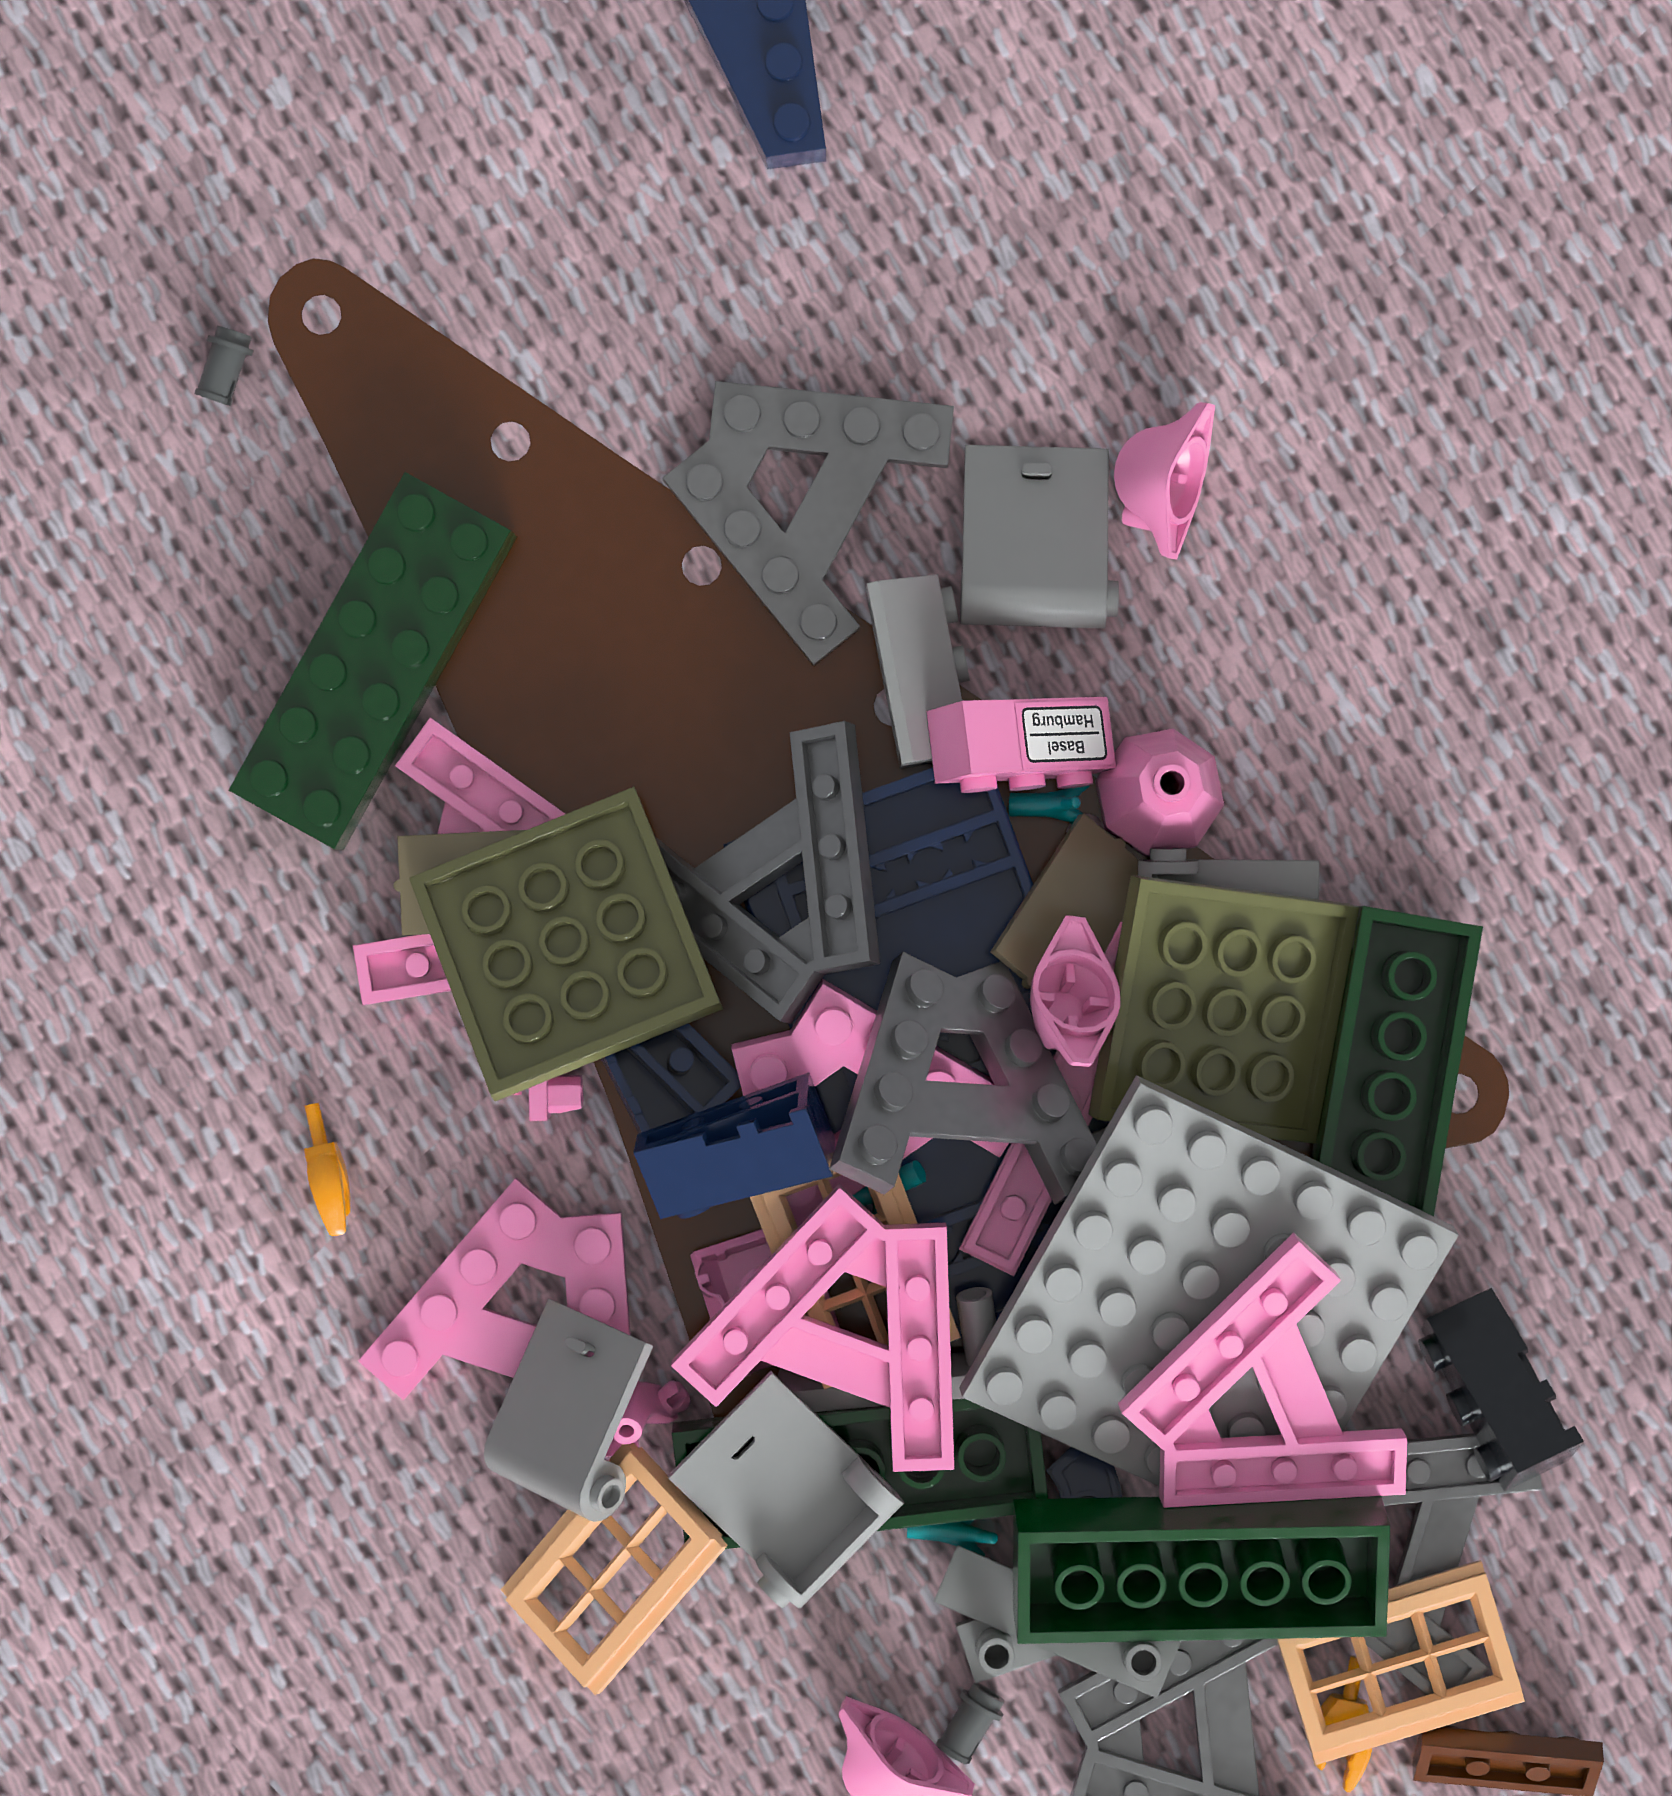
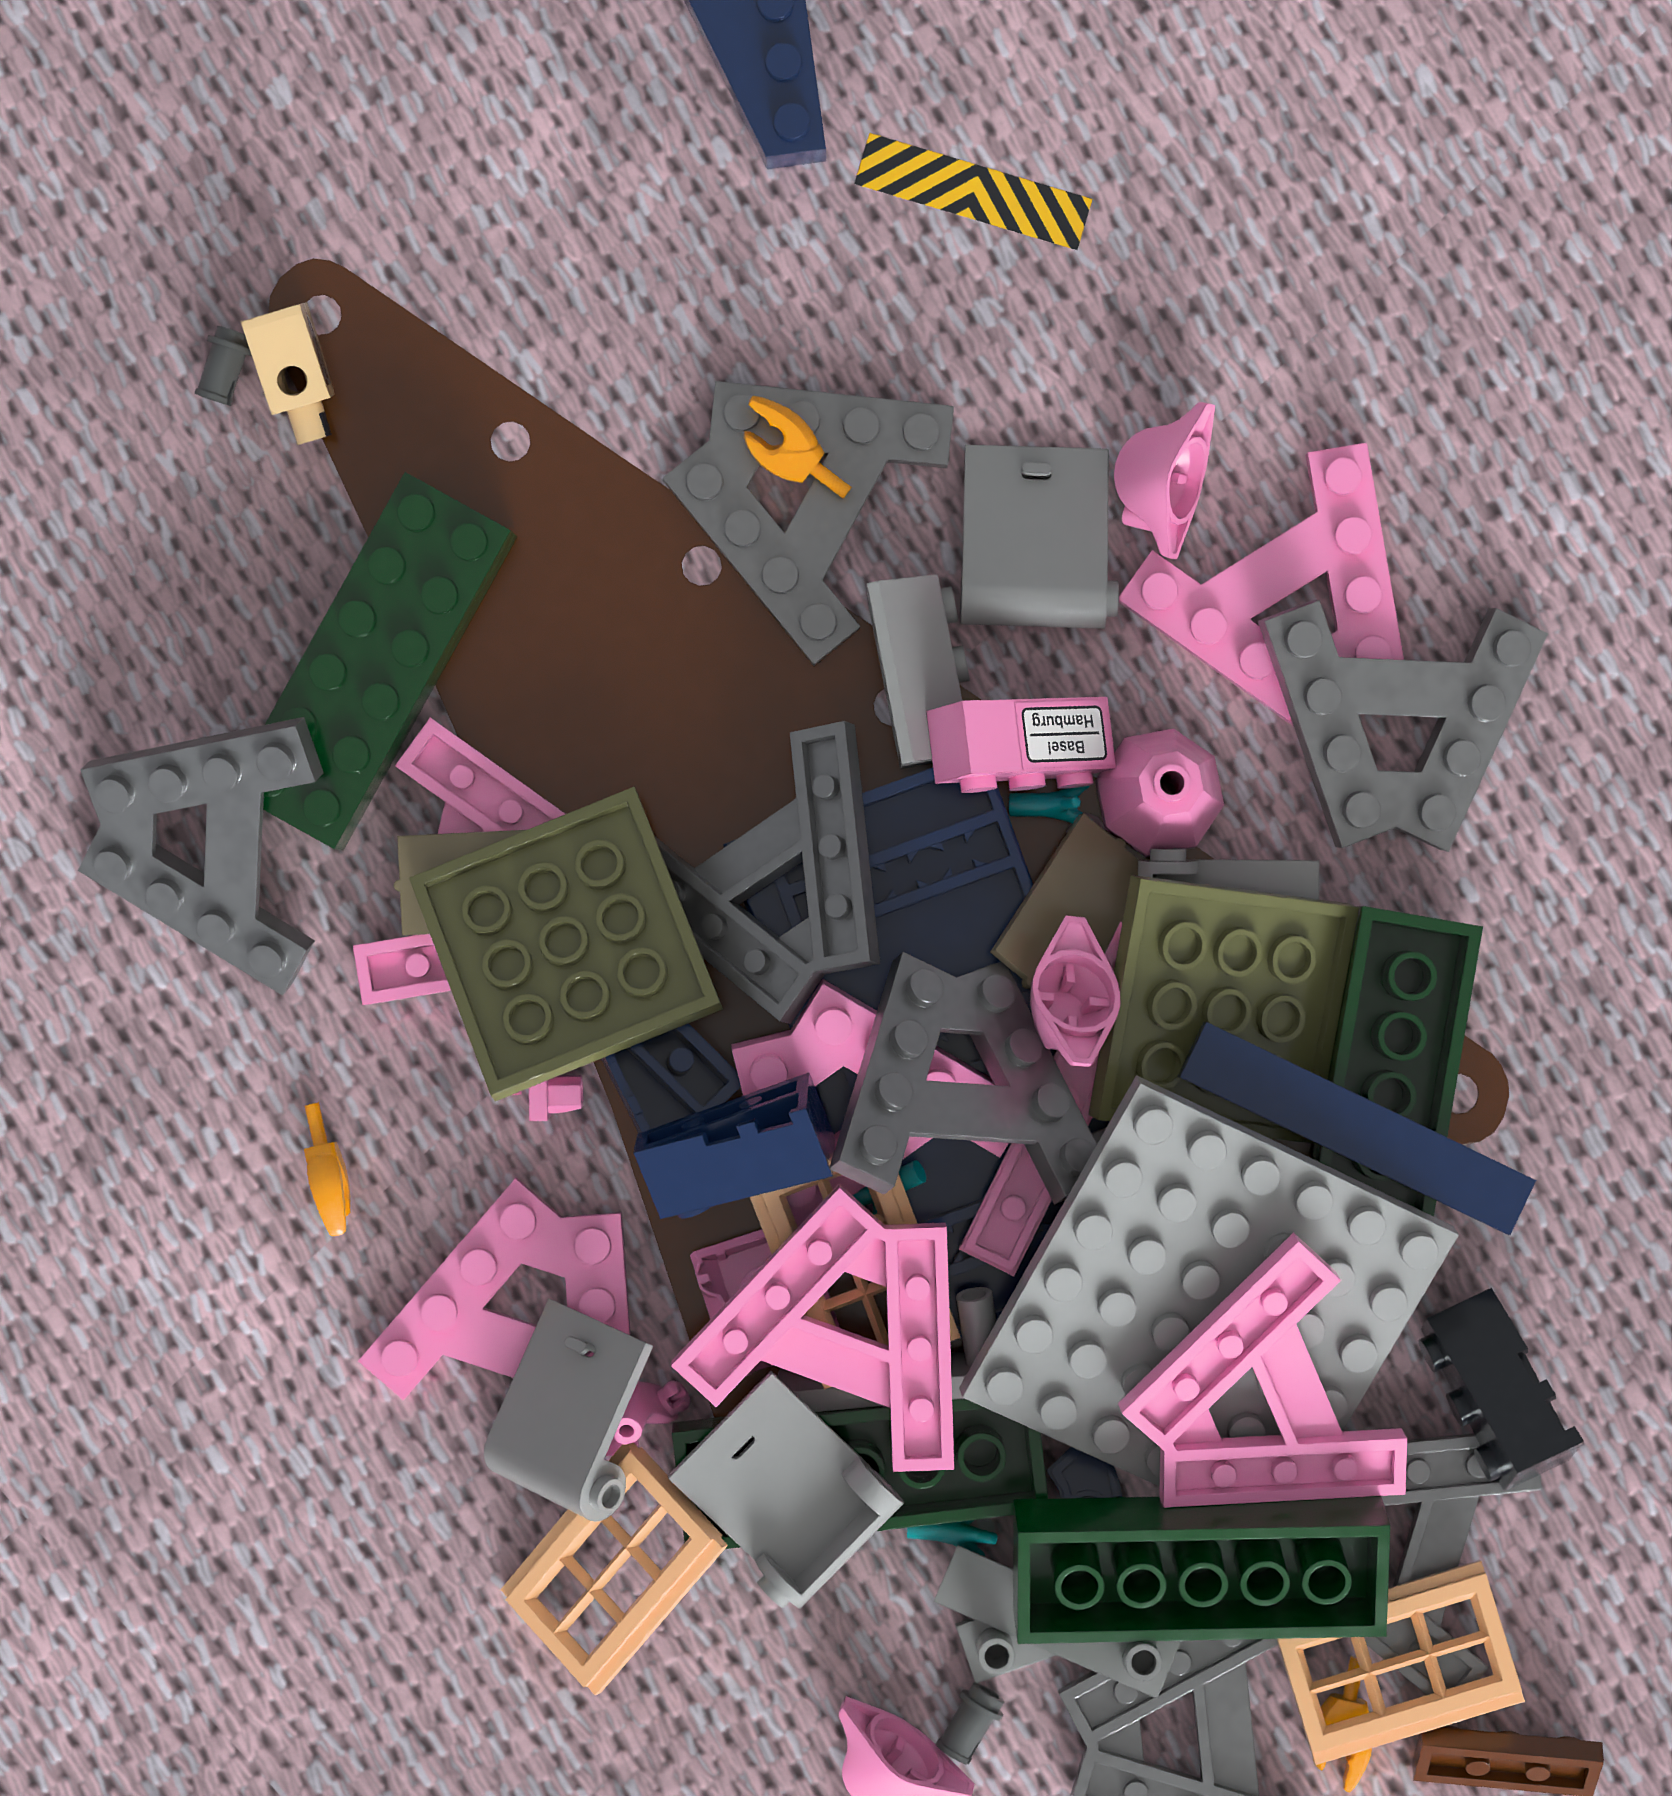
(222, 903): none -> flat silver plate
(288, 340): none -> tan torso
(798, 452): none -> light orange hand
(973, 191): none -> sticker
(1330, 691): none -> flat silver plate
(1337, 540): none -> bright pink plate
(1356, 1128): none -> dark blue tile

